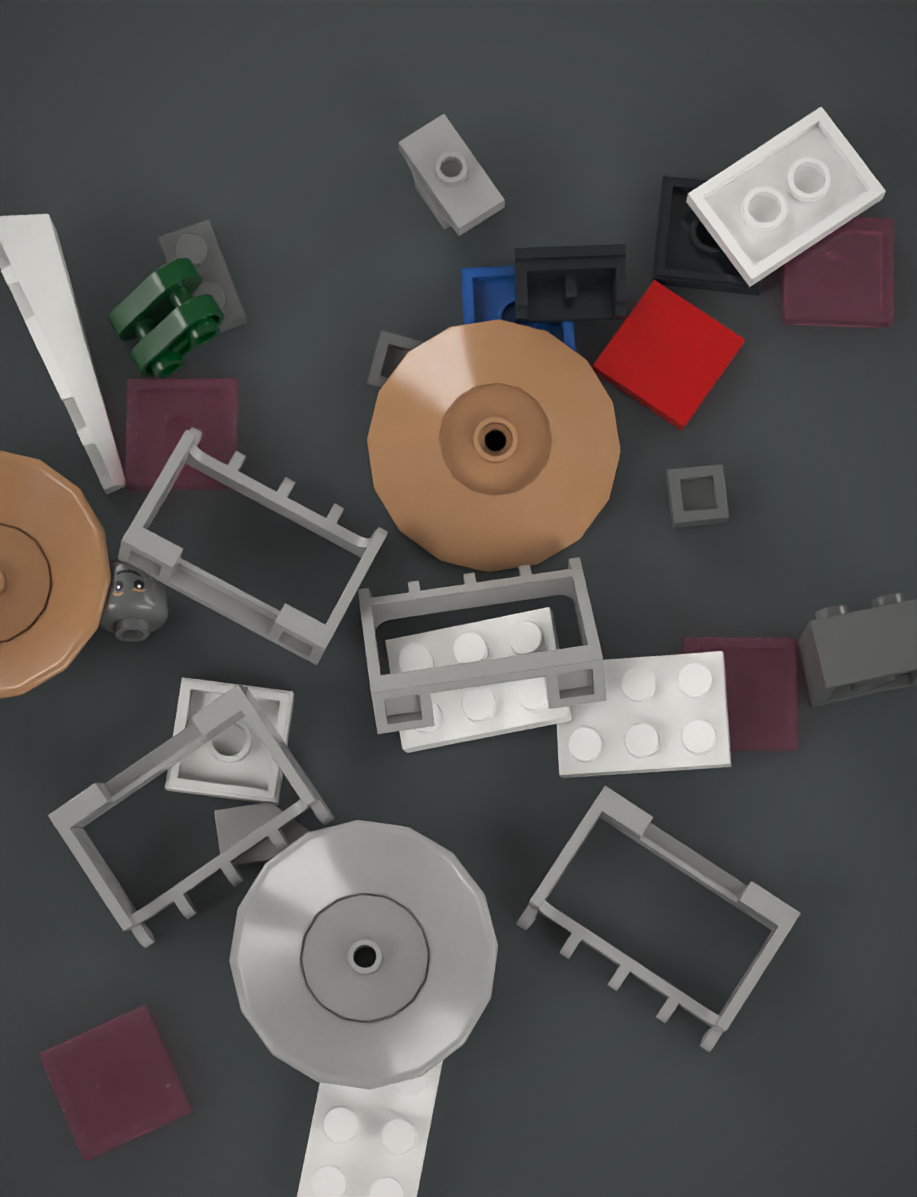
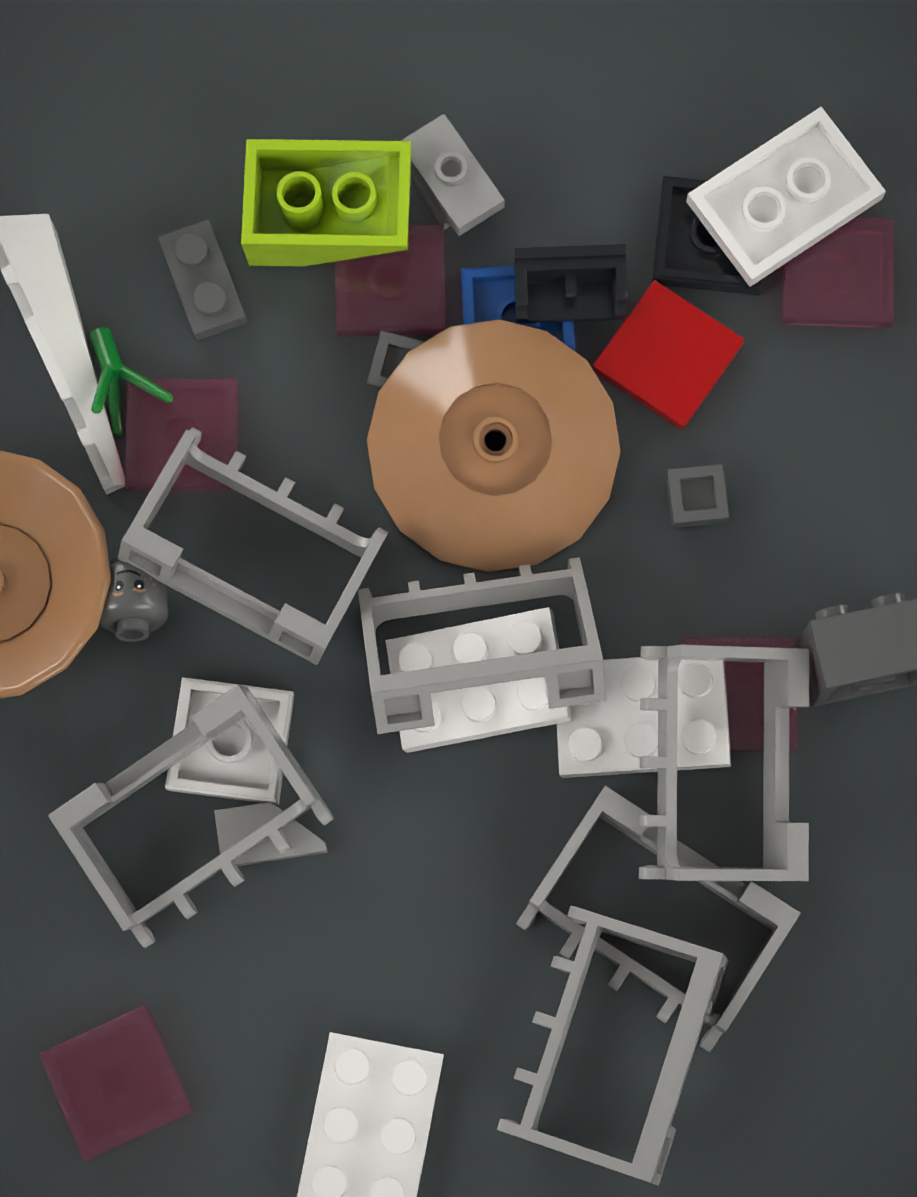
(112, 372): none -> green plant
(167, 318): dark green brick -> none
(324, 200): none -> lime slope
(351, 892): light grey dish -> none
(394, 290): none -> clear pink tile
(698, 1002): none -> light grey hinge
(784, 688): none -> light grey hinge

